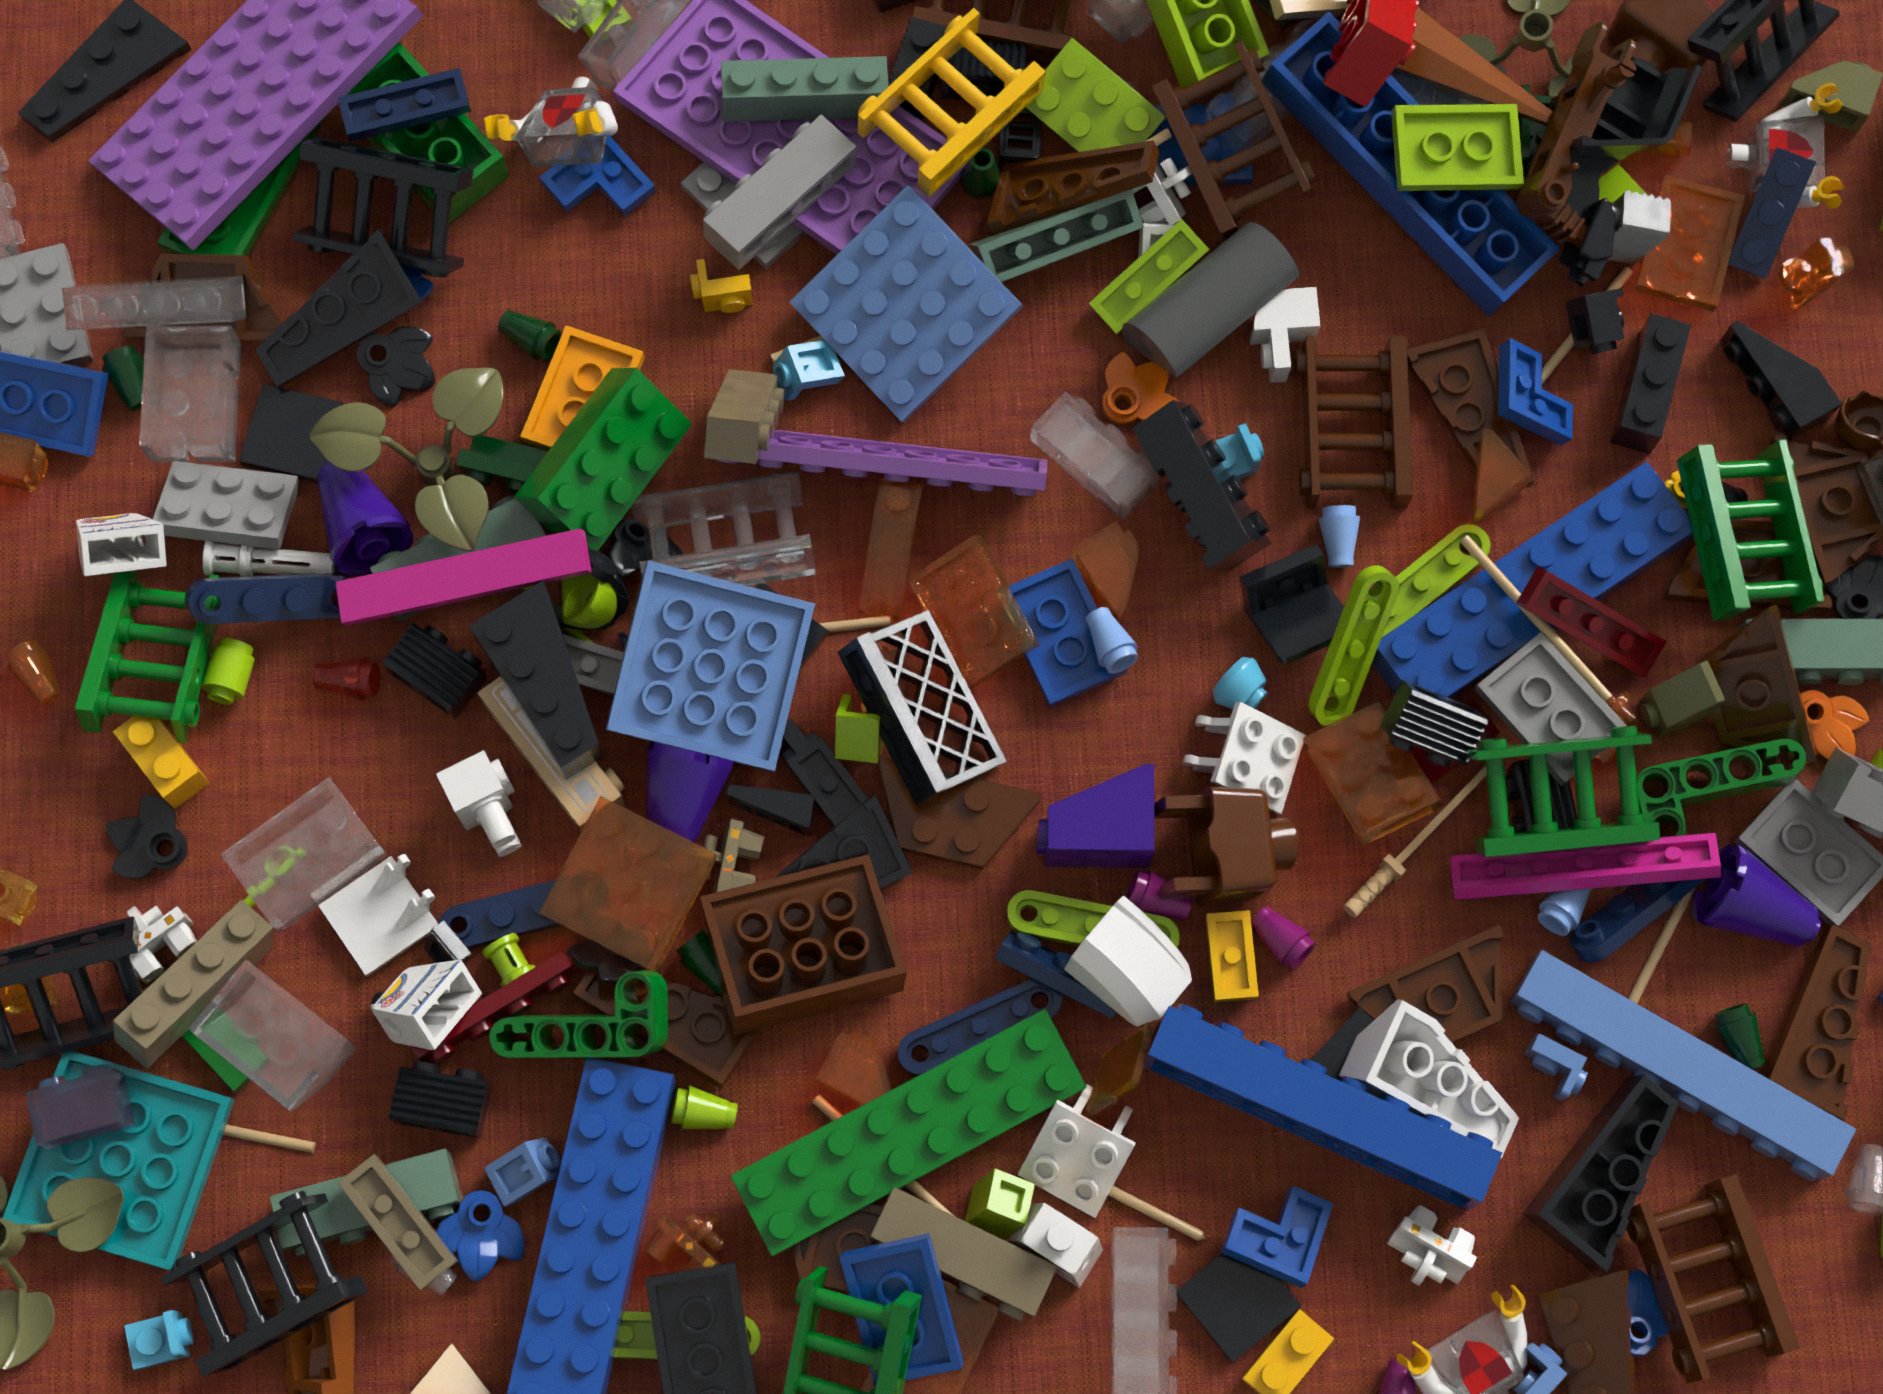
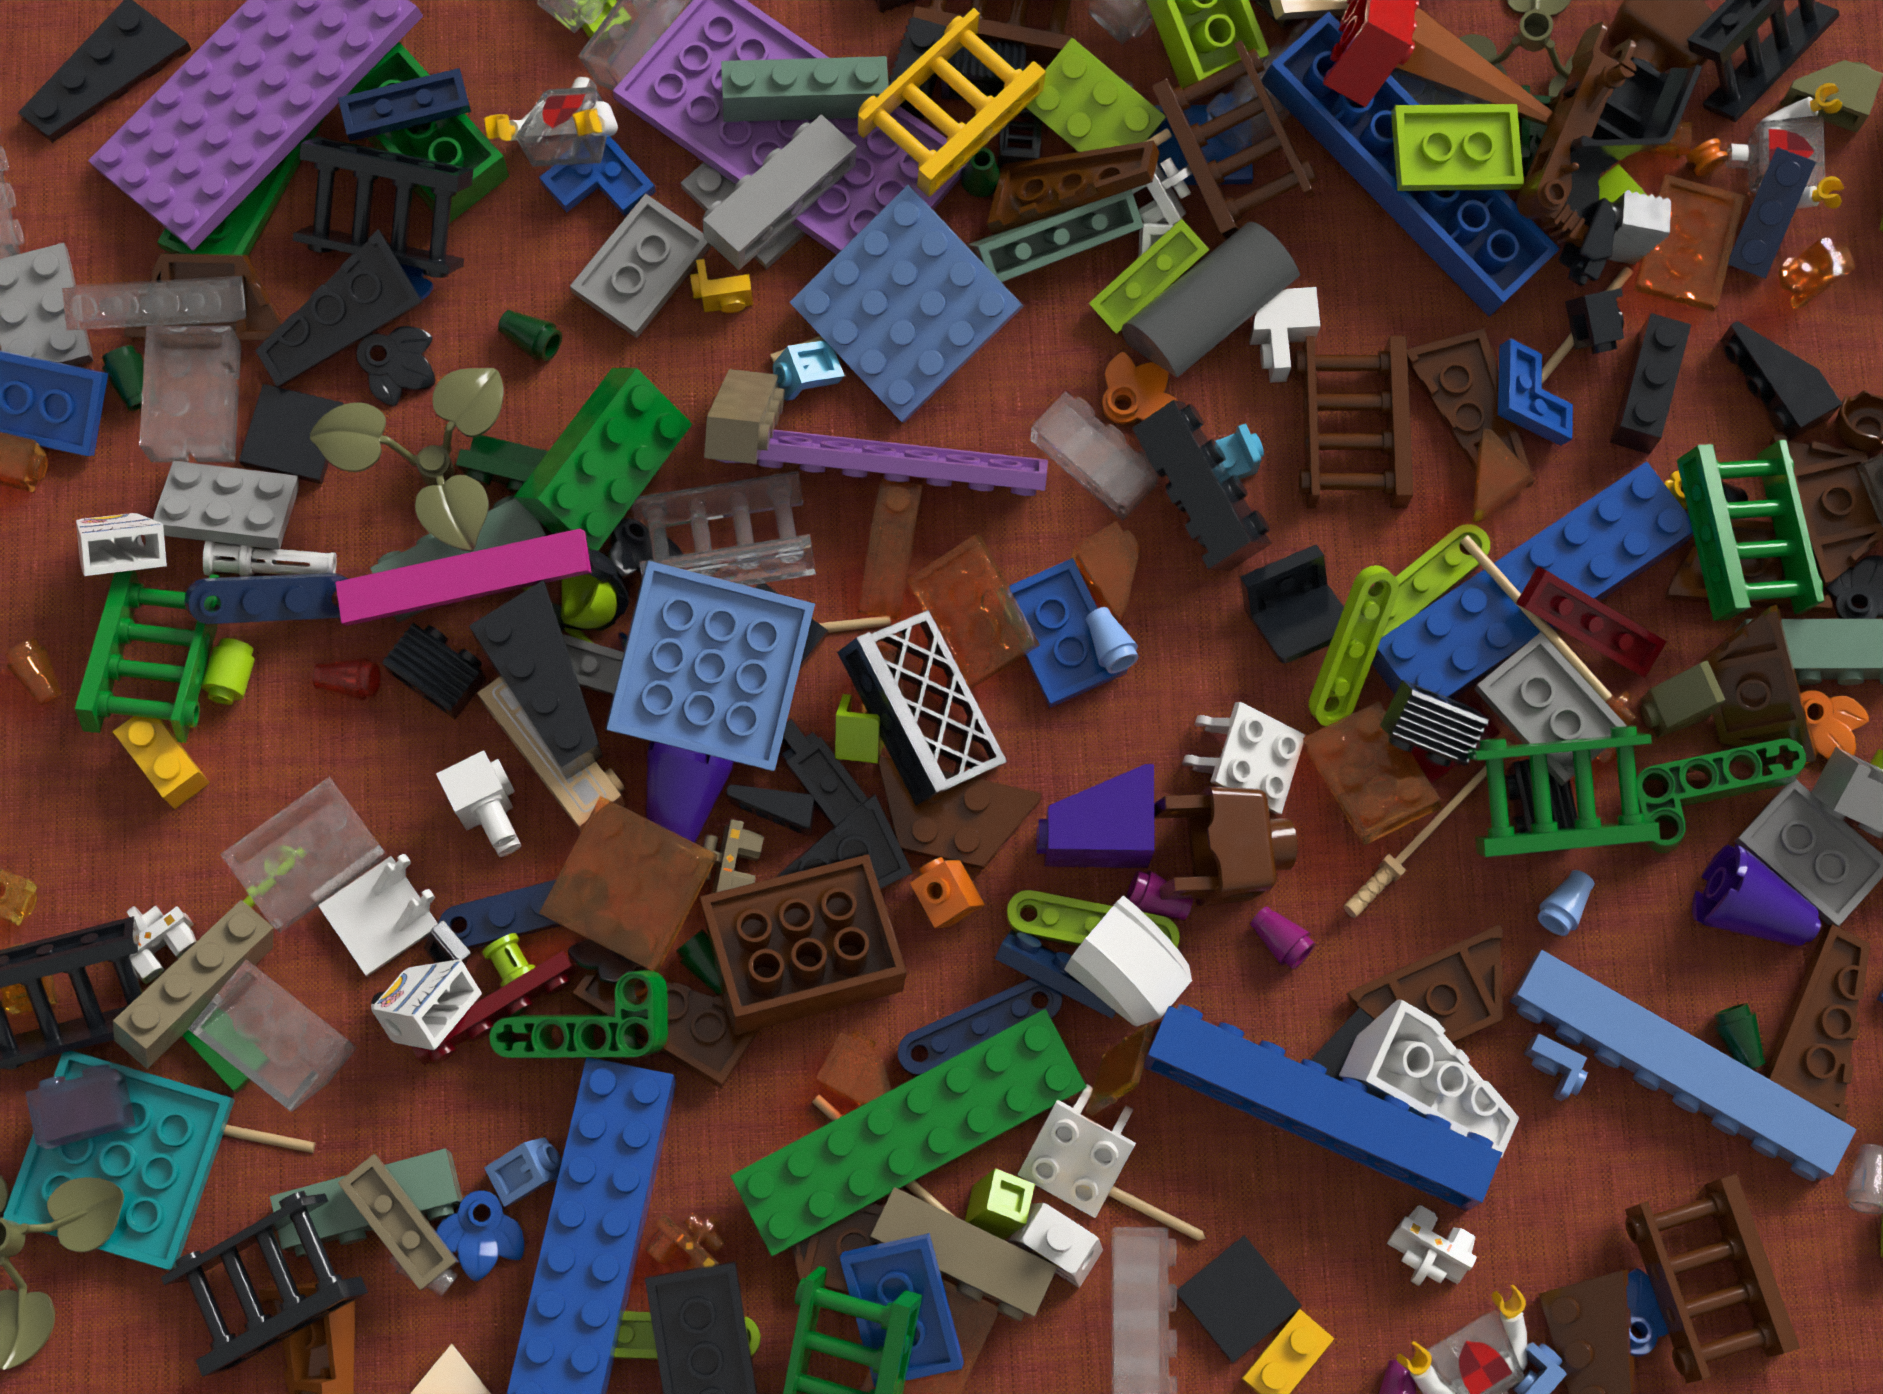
(142, 838): black plate -> none
(159, 1340): medium azure bracket -> none
(359, 521): dark purple cone -> none
(440, 1100): black brick -> none
(571, 378): light orange plate -> none
(640, 265): none -> light grey plate
(702, 1110): lime cone -> none
(946, 892): none -> orange brick
(1231, 956): yellow plate -> none
(1242, 684): medium azure cone -> none
(1283, 1247): blue plate -> none
(1339, 532): light blue cone -> none
(1587, 867): dark pink plate -> none
(1598, 1181): black wedge -> none
(1626, 917): dark blue plate -> none
(1659, 948): tan axle -> none
(1707, 157): none -> orange bush

